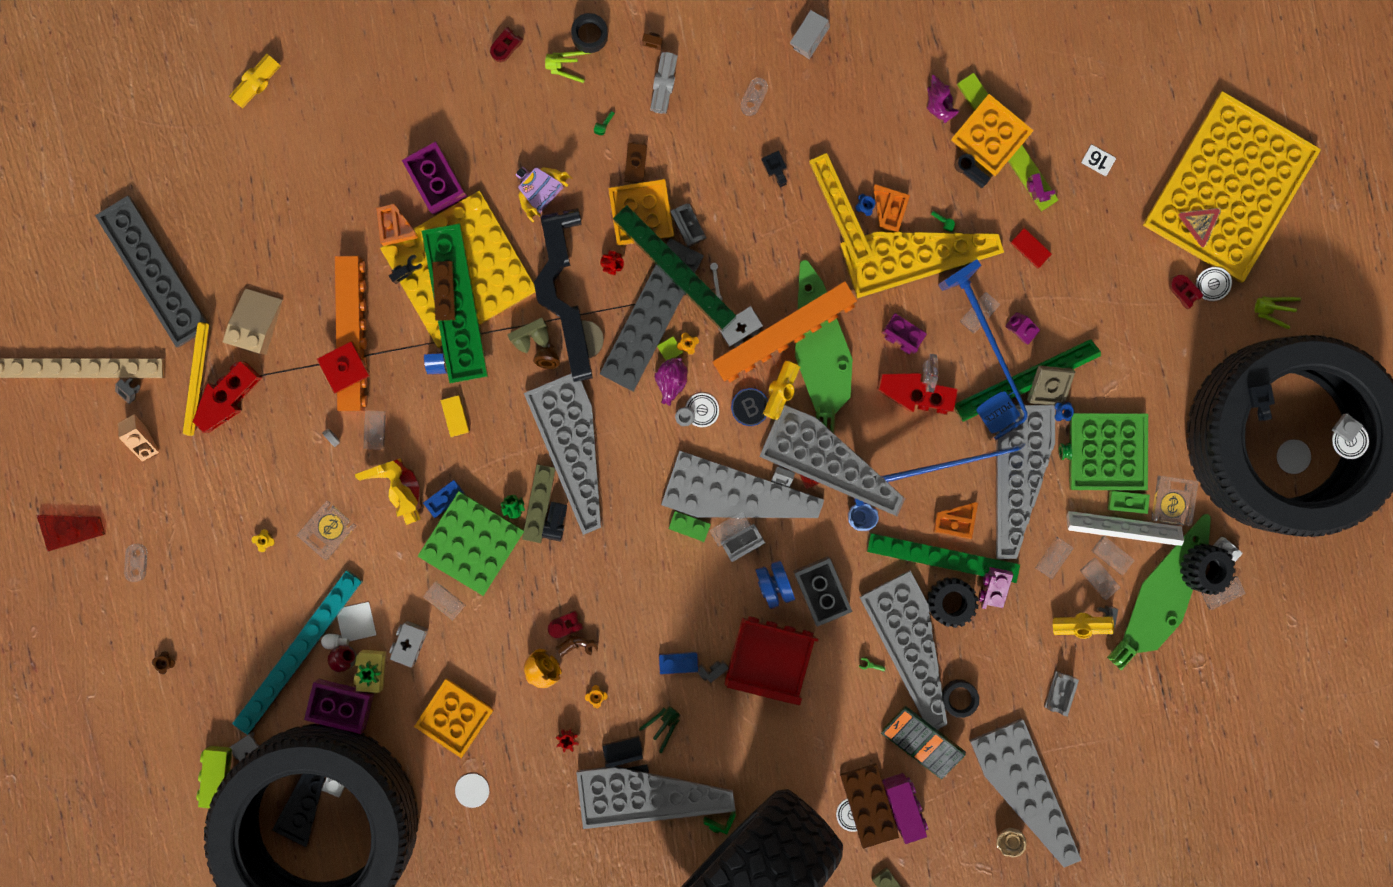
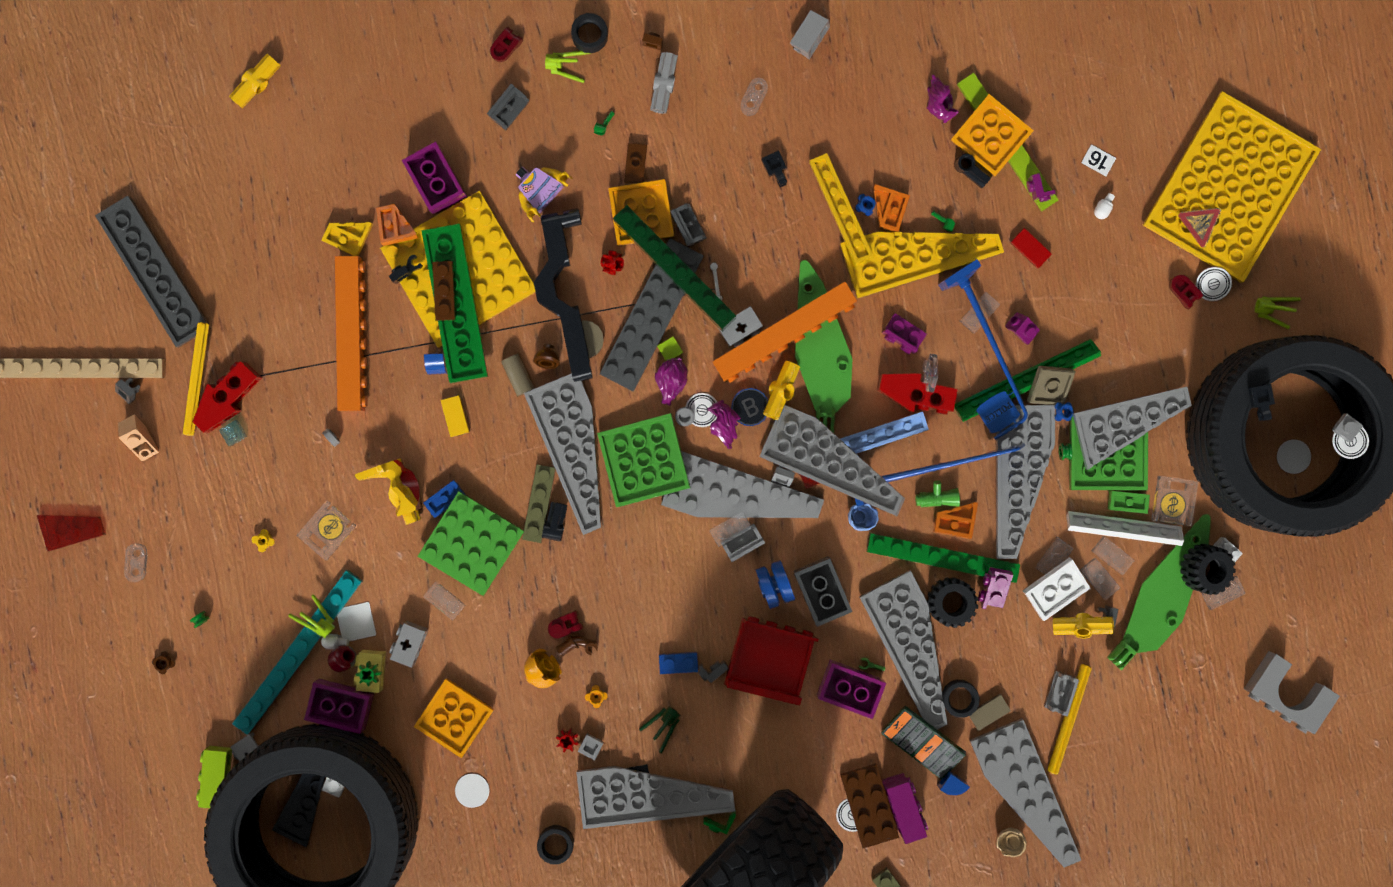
(199, 619): none -> green bush
(233, 433): none -> clear light blue tile
(253, 322): tan slope -> none
(323, 627): none -> lime plant
(343, 367): red plate -> none
(347, 236): none -> yellow wing
(374, 430): clear plate -> none
(508, 107): none -> dark grey hinge
(512, 506): green gear -> none
(517, 374): none -> dark tan brick
(537, 330): olive tile -> none
(555, 859): none -> black tyre
(590, 746): none -> light grey plate
(623, 751): black panel -> none
(643, 460): none -> bright green plate
(687, 348): light orange plate -> none
(689, 526): bright green plate -> none
(725, 423): none -> magenta hair
(851, 689): none -> magenta brick
(886, 433): none -> light blue plate
(938, 498): none -> bright green piece
(953, 785): none -> blue brick
(989, 712): none -> dark tan tile
(1056, 589): none -> white plate
(1068, 722): none -> yellow axle
(1104, 207): none -> white cylinder
(1116, 425): none -> light grey wing
(1265, 686): none -> light grey arch

